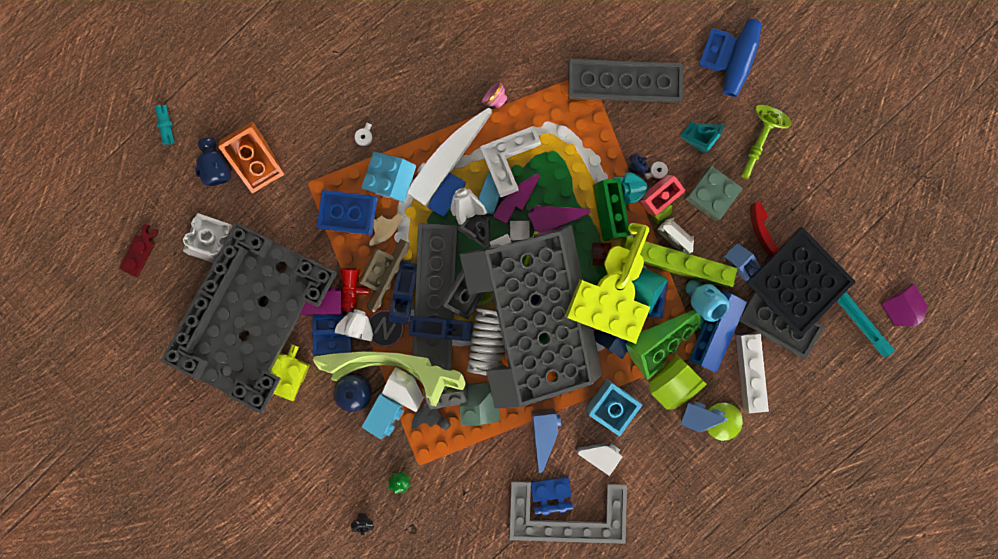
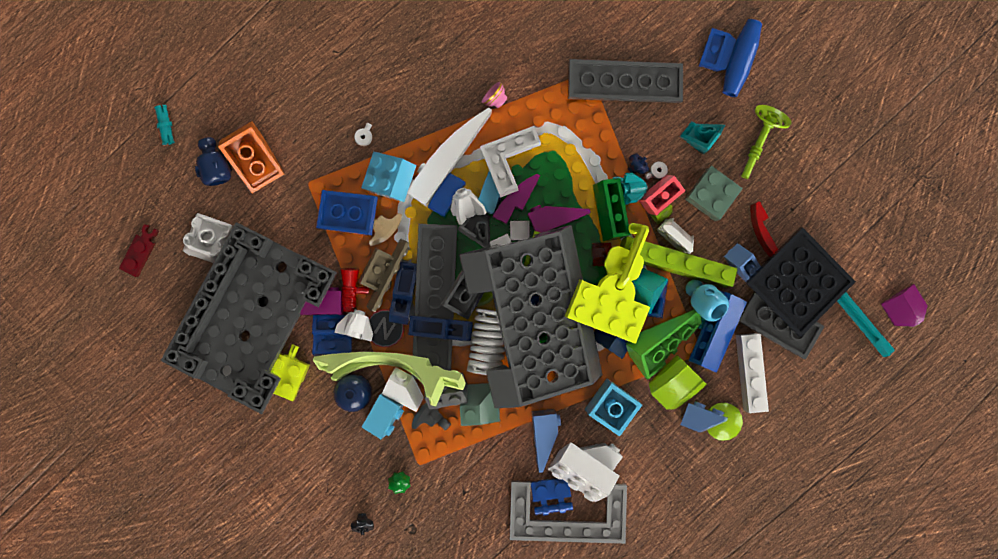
(583, 473): none -> white brick

